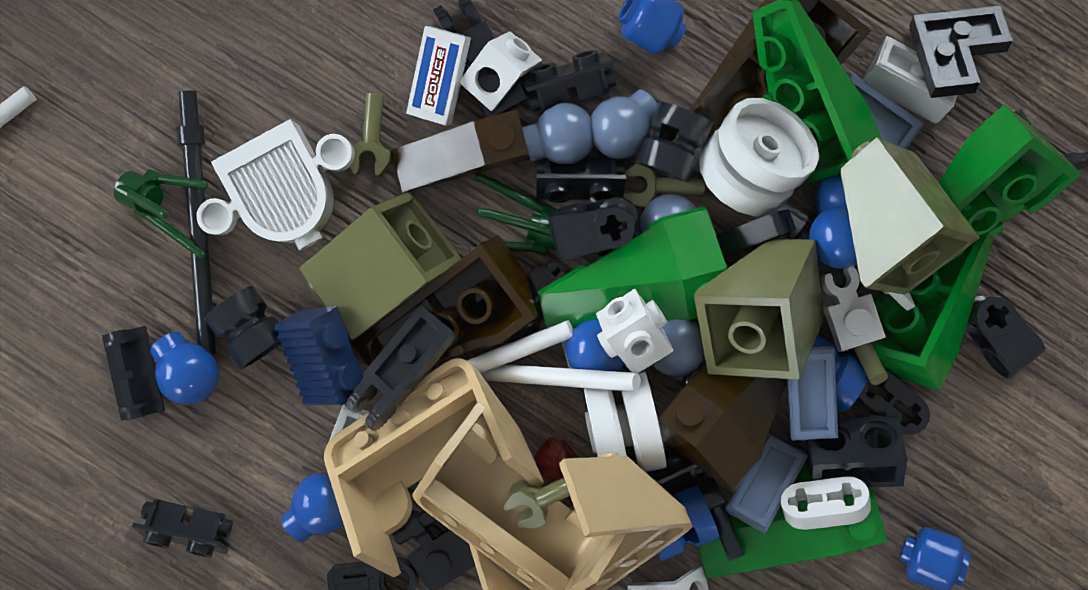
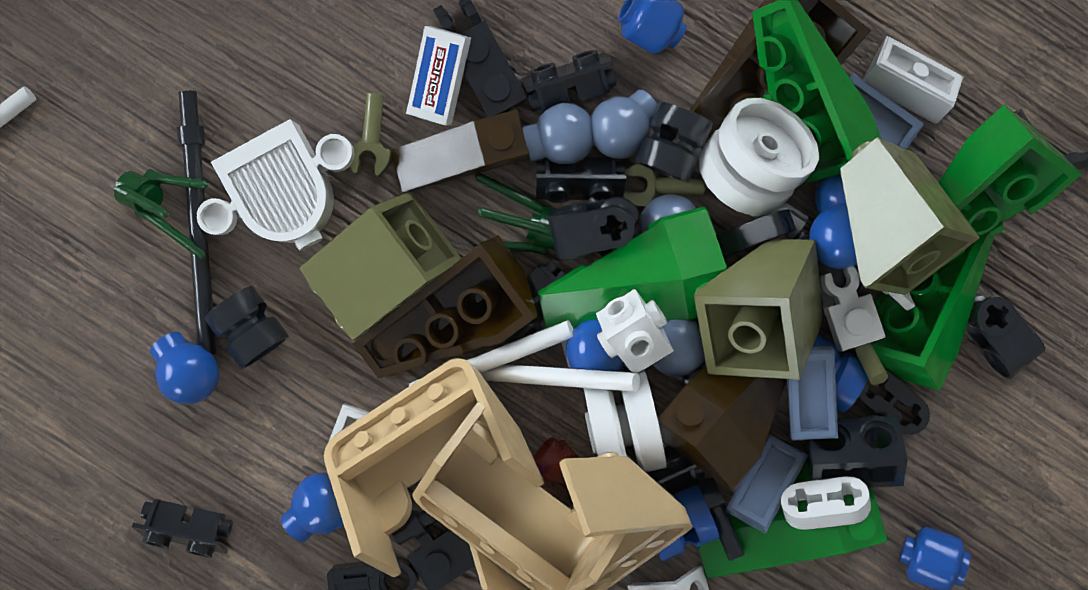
(133, 373): black hinge -> none
(320, 355): dark blue brick -> none
(401, 366): black hinge -> none
(509, 58): white bracket -> none
(537, 499): olive bar -> none
(950, 40): plate -> none

